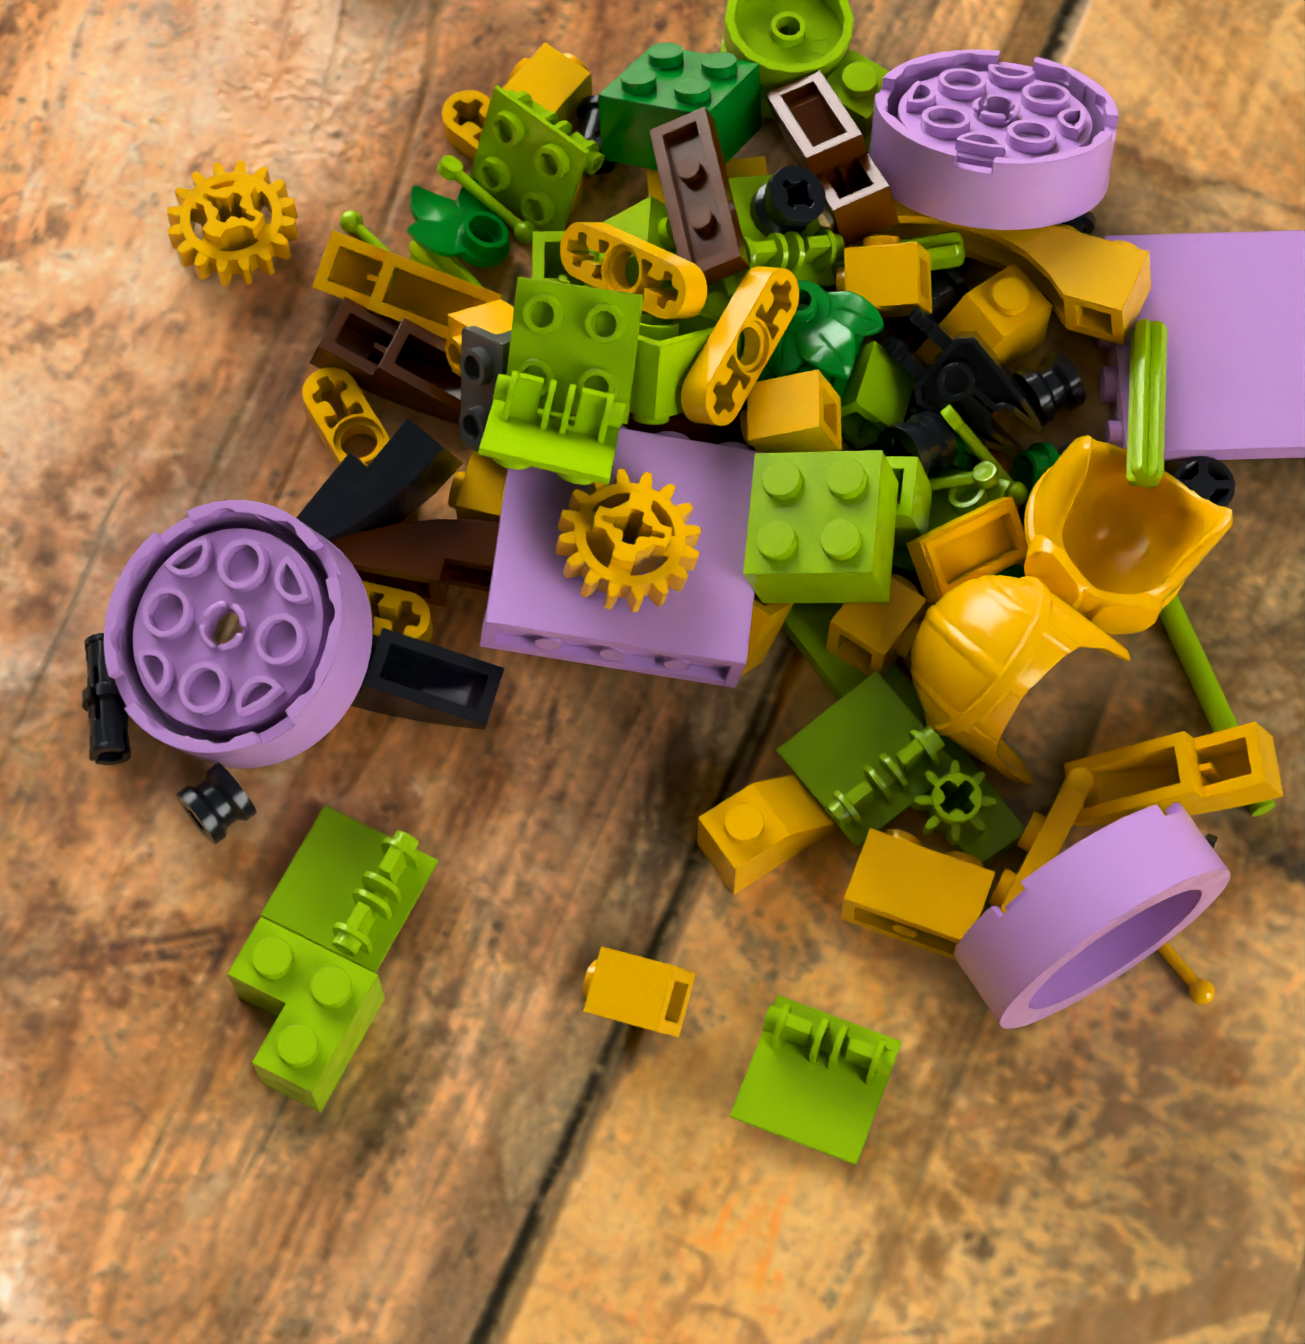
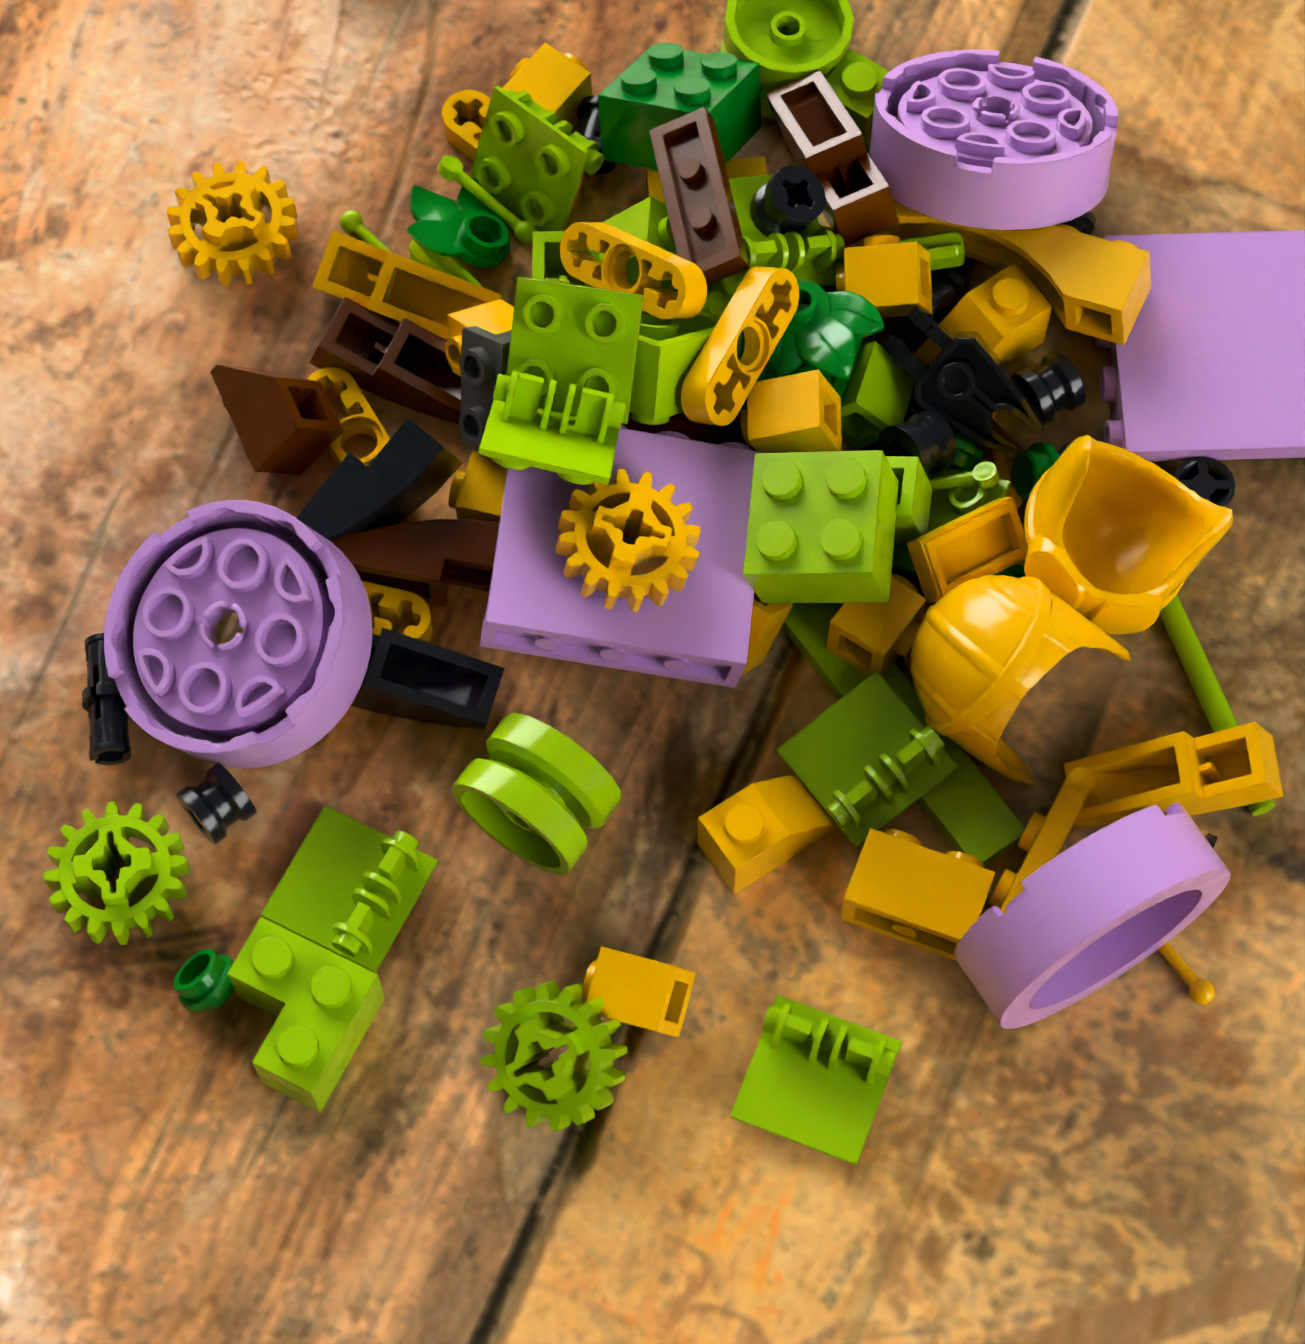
(92, 859): none -> lime gear
(204, 981): none -> green plate
(278, 417): none -> reddish brown slope
(537, 793): none -> lime wheel
(567, 1084): none -> lime gear
(949, 786): lime gear -> none
(1018, 490): lime hinge -> none
(1147, 403): lime axle -> none

